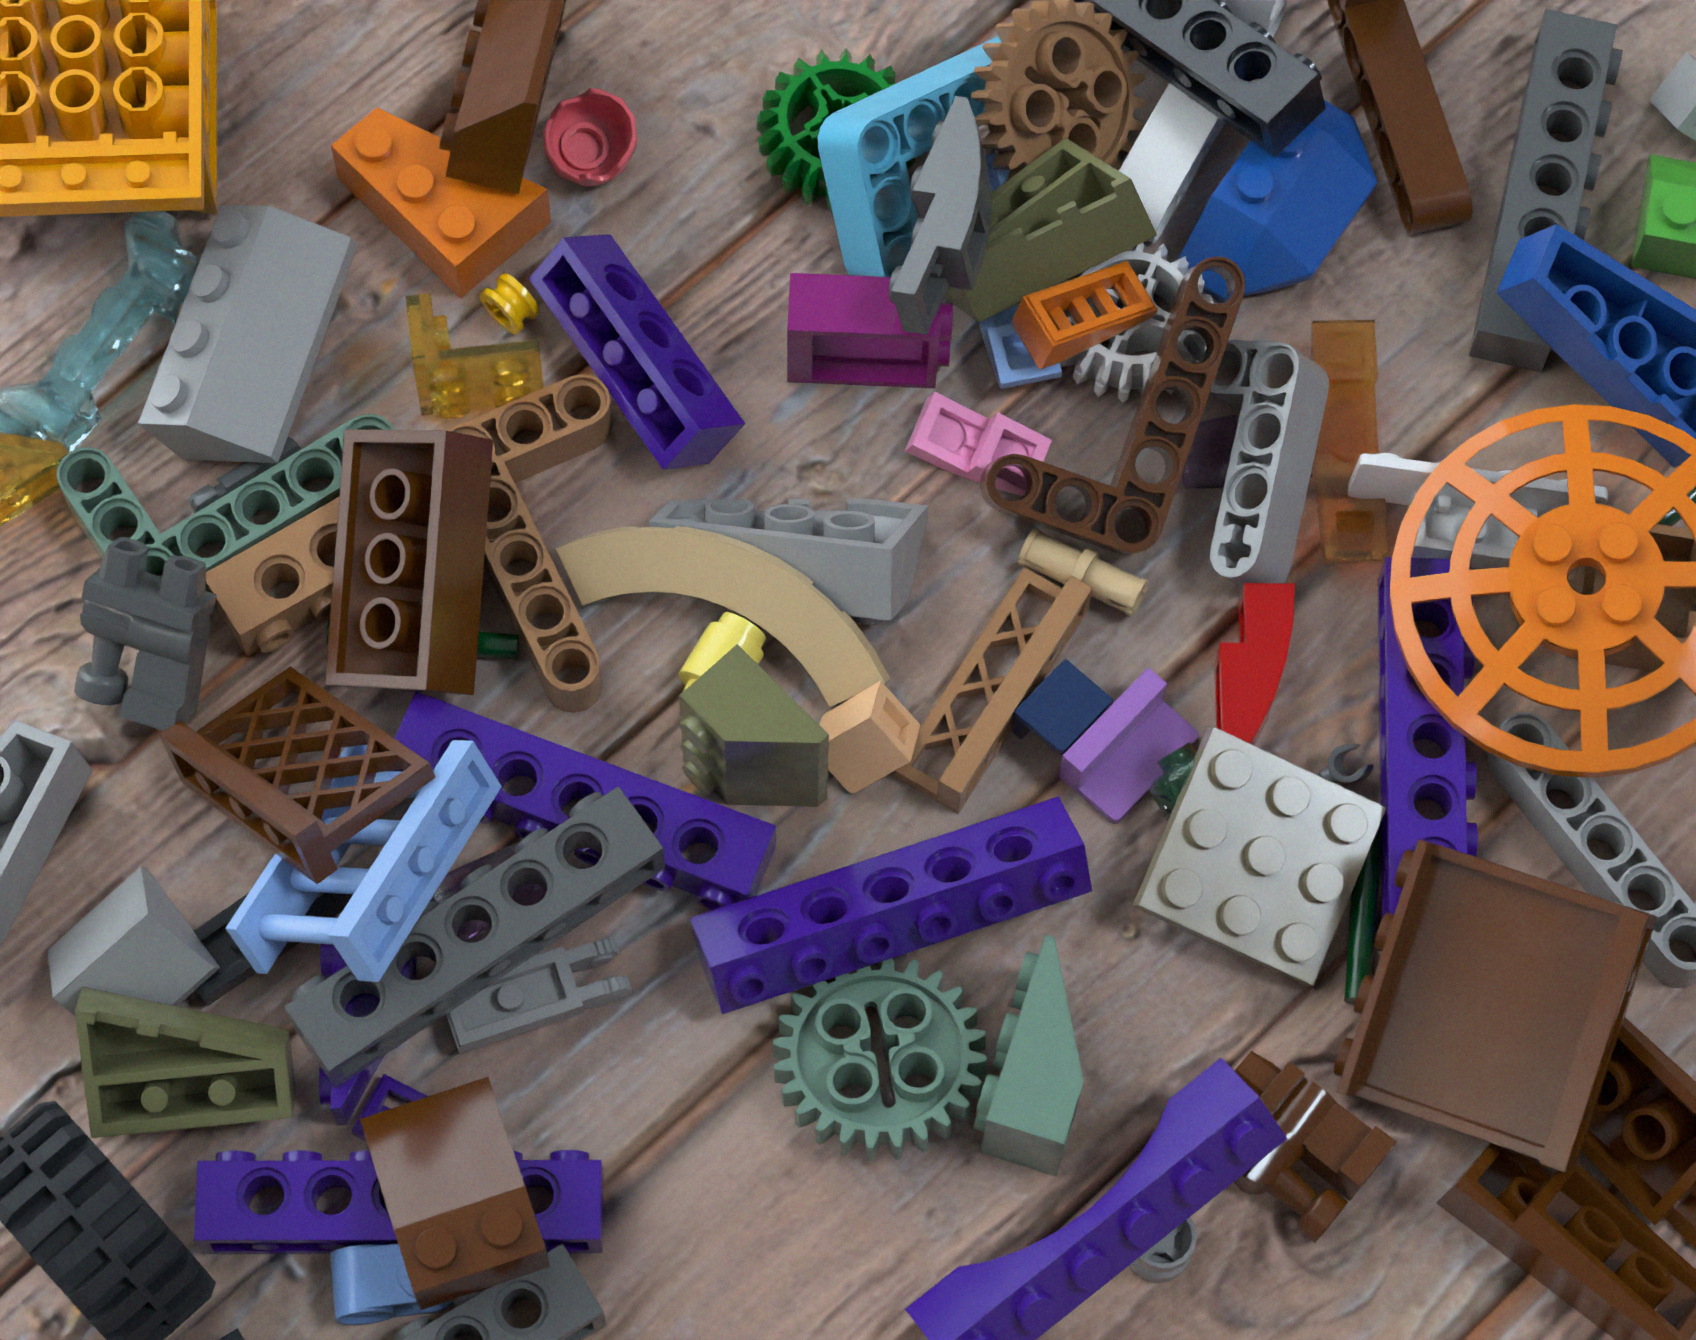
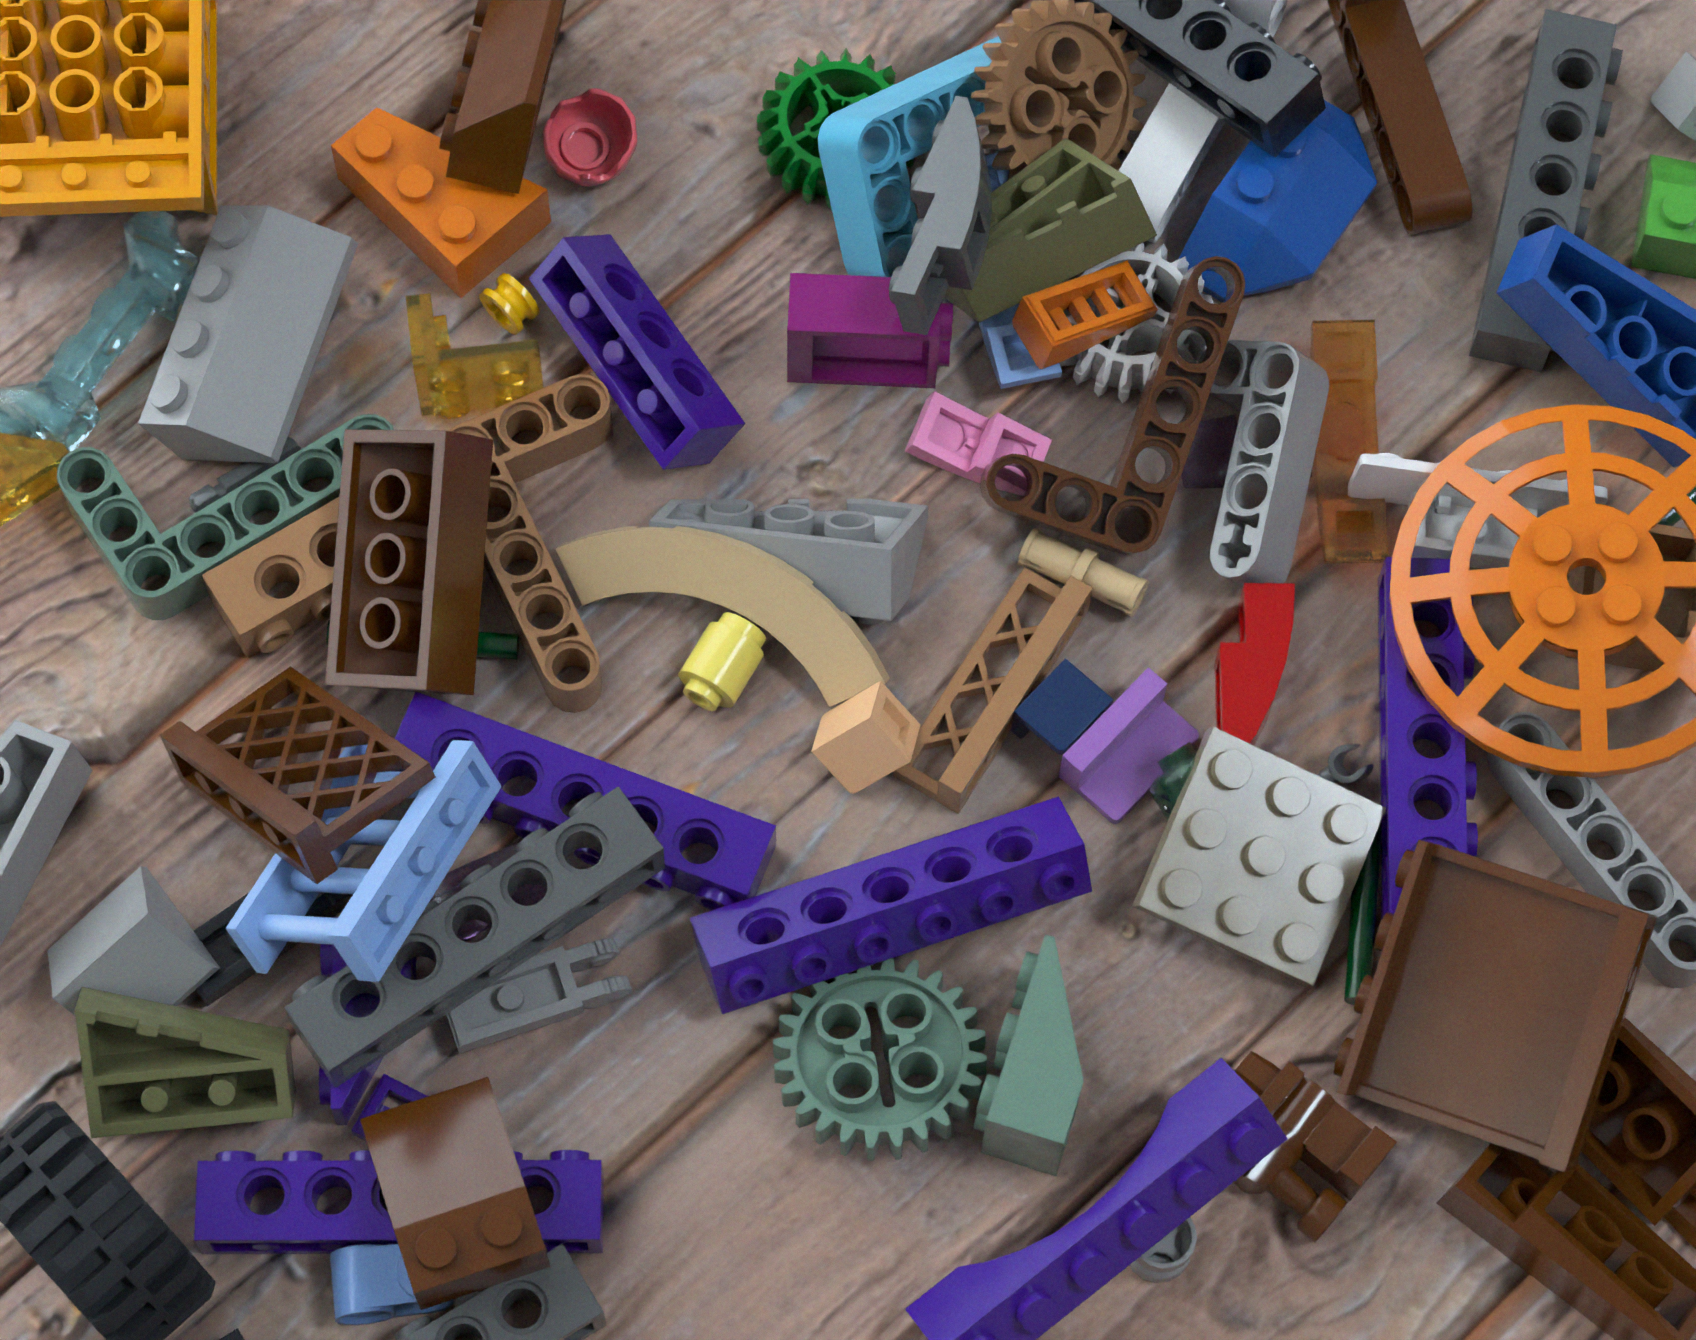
(159, 618): dark grey hips -> none
(751, 738): olive slope -> none

